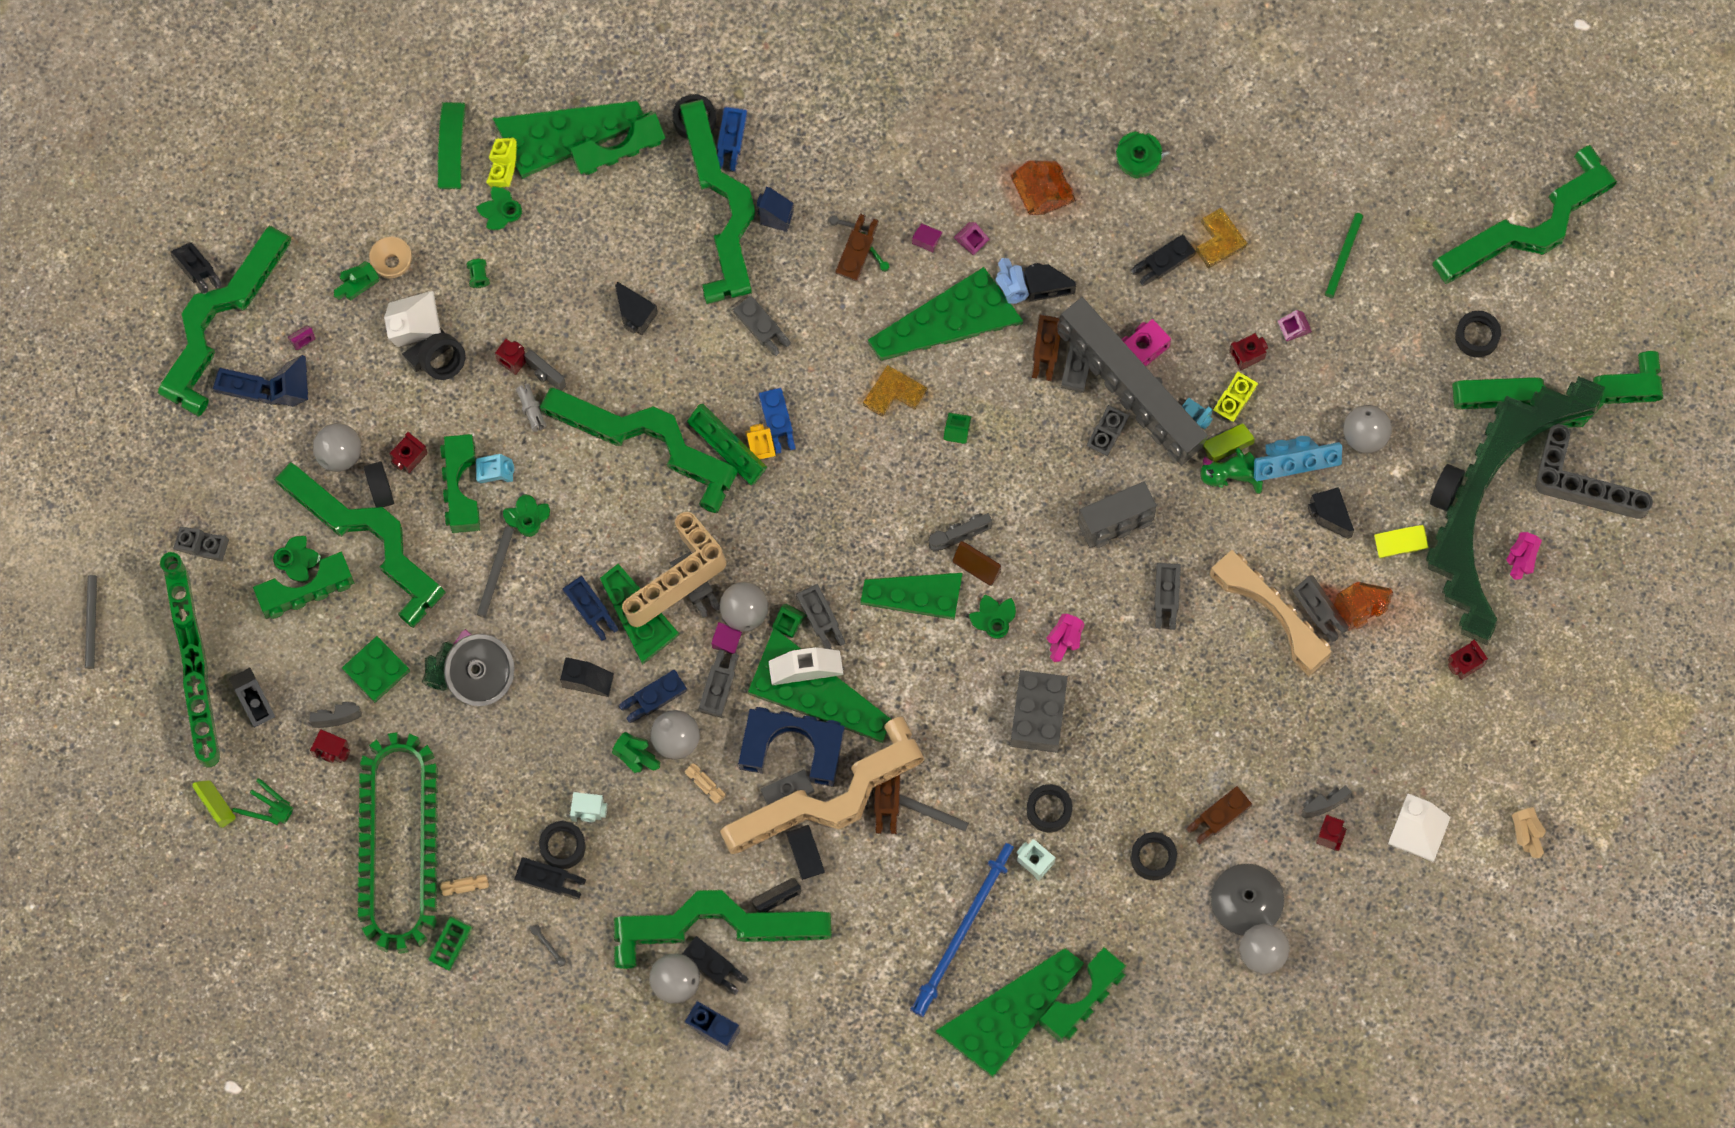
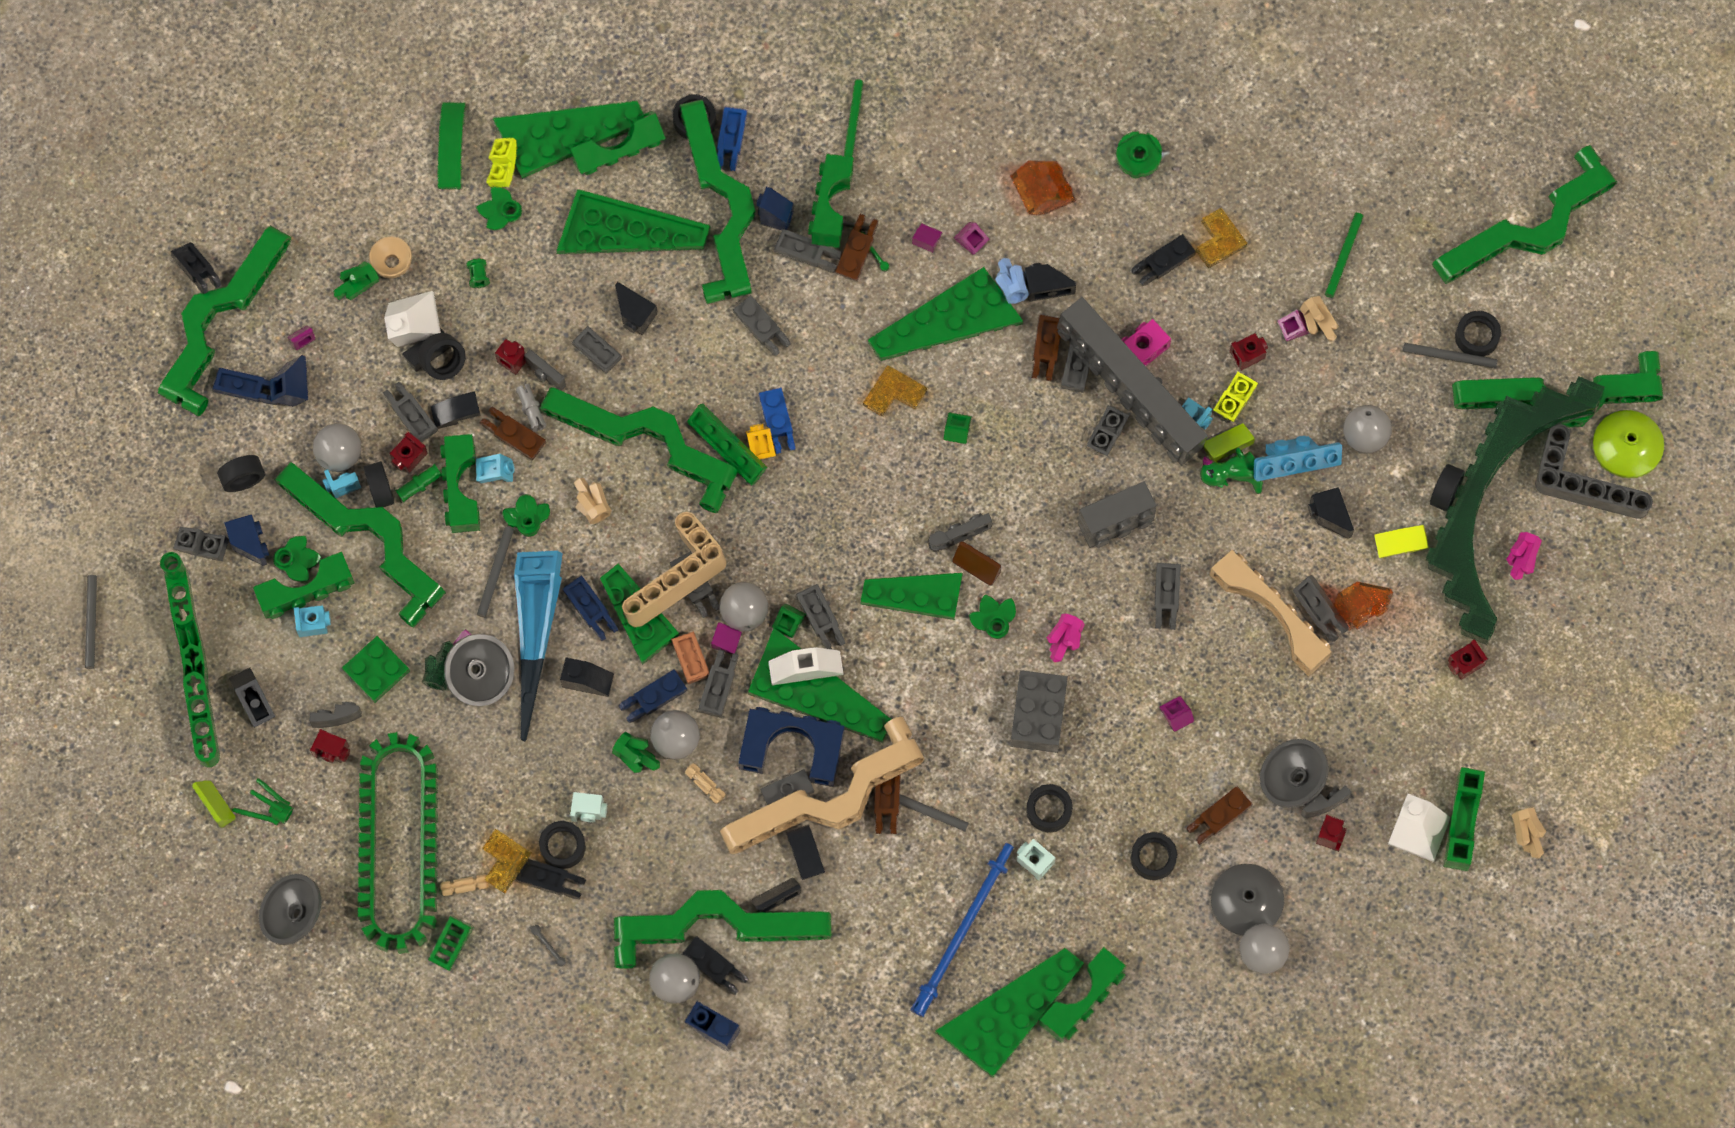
(241, 473): none -> black tyre
(245, 539): none -> dark blue slope
(290, 909): none -> dark grey dish
(307, 628): none -> medium azure brick
(343, 485): none -> medium azure bracket
(411, 414): none -> dark grey hinge
(419, 483): none -> green pin
(455, 409): none -> black slope
(510, 860): none -> clear yellow plate
(514, 434): none -> reddish brown hinge
(536, 593): none -> dark azure plate
(591, 501): none -> tan rock
(596, 350): none -> dark grey plate
(613, 225): none -> green wing
(690, 657): none -> nougat plate
(802, 250): none -> dark grey hinge
(836, 177): none -> green arch
(853, 118): none -> green bar
(1177, 713): none -> magenta slope
(1286, 766): none -> dark grey dish
(1316, 311): none -> tan rock
(1450, 355): none -> dark grey bar
(1463, 819): none -> green arch
(1625, 457): none -> lime dish

